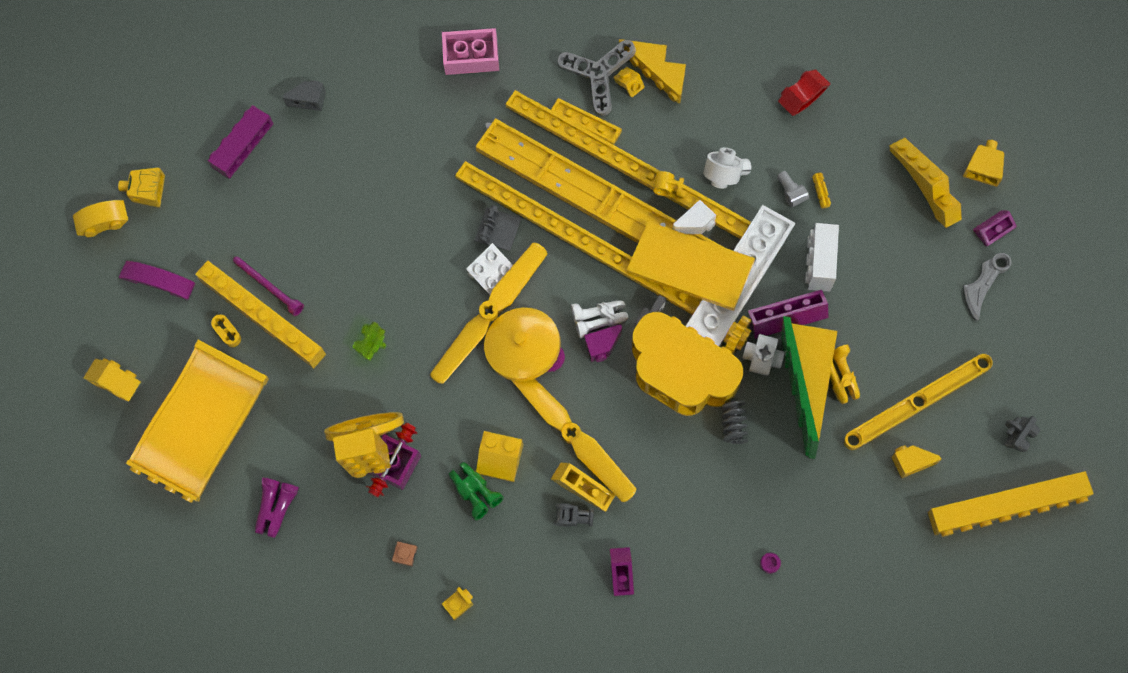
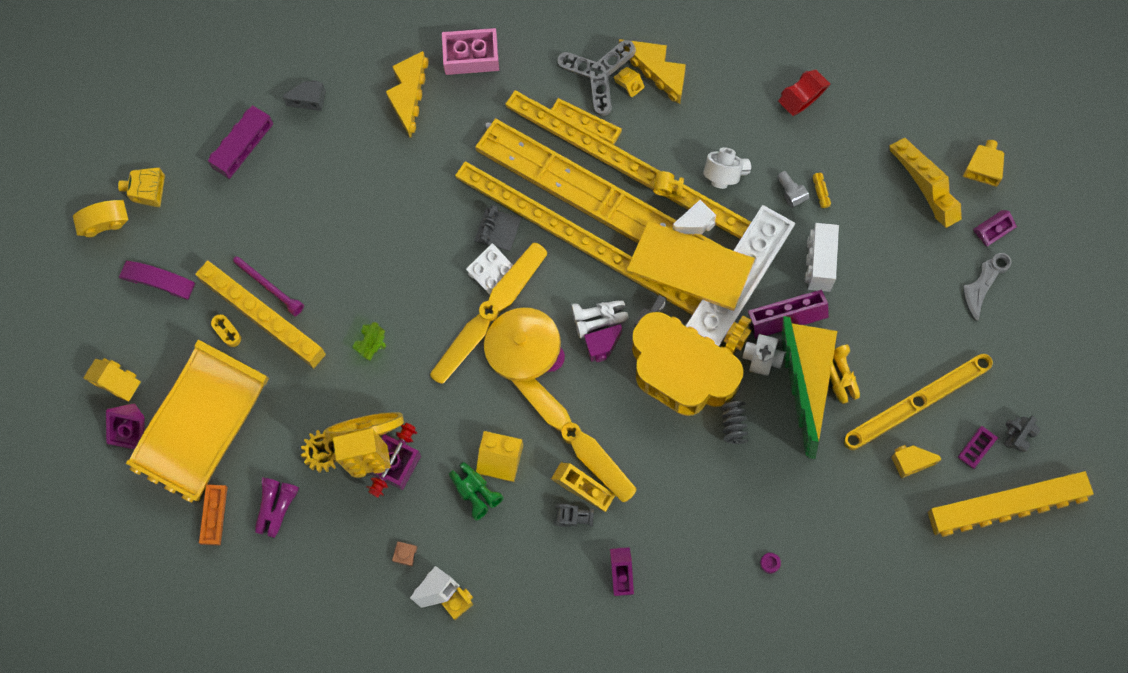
(124, 426): none -> magenta slope
(213, 515): none -> orange plate
(318, 458): none -> yellow gear
(406, 95): none -> yellow slope
(434, 589): none -> white slope
(981, 430): none -> magenta slope

